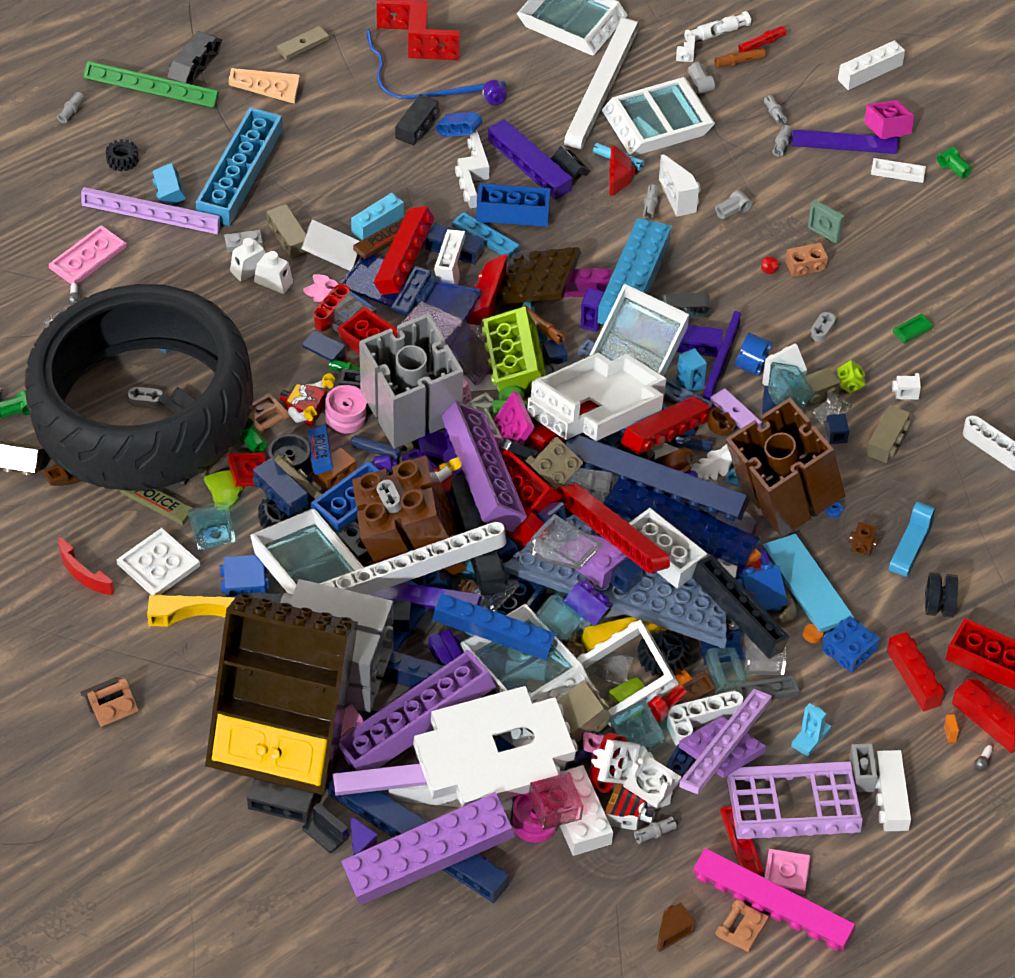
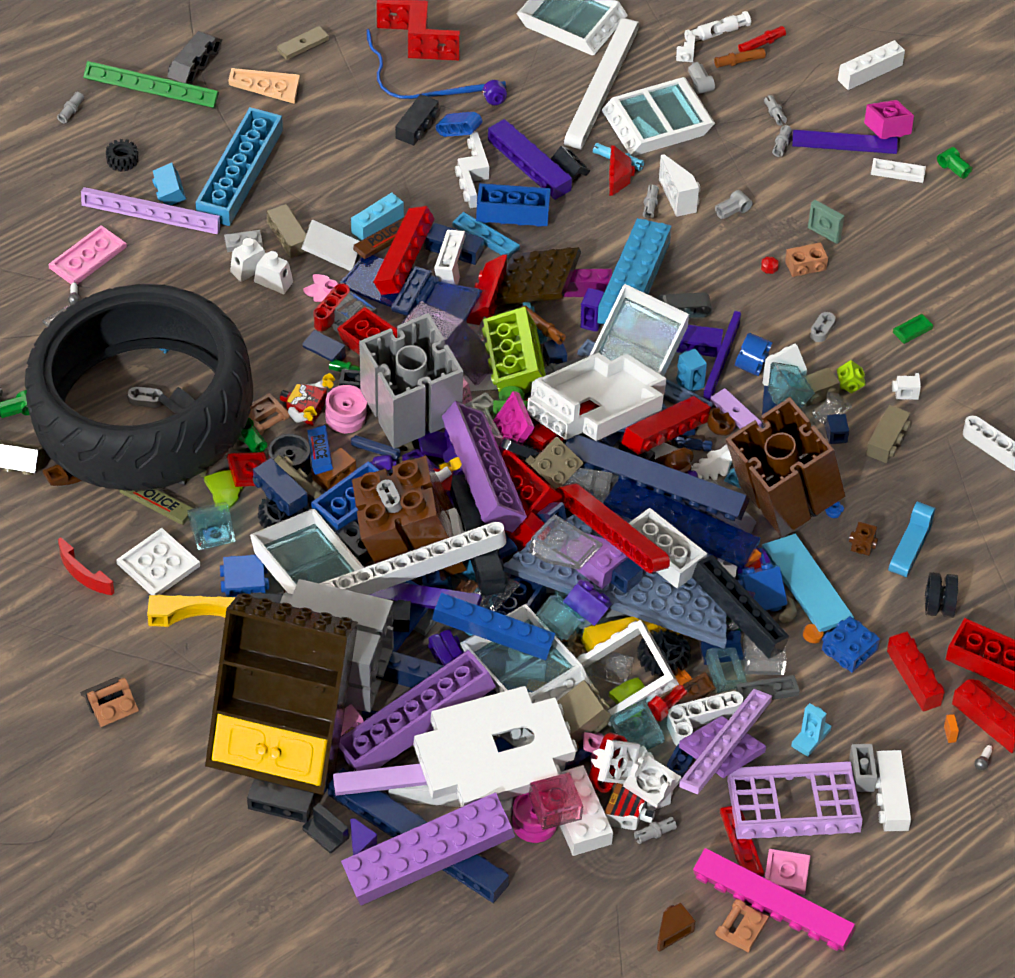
(456, 524): none -> white tile

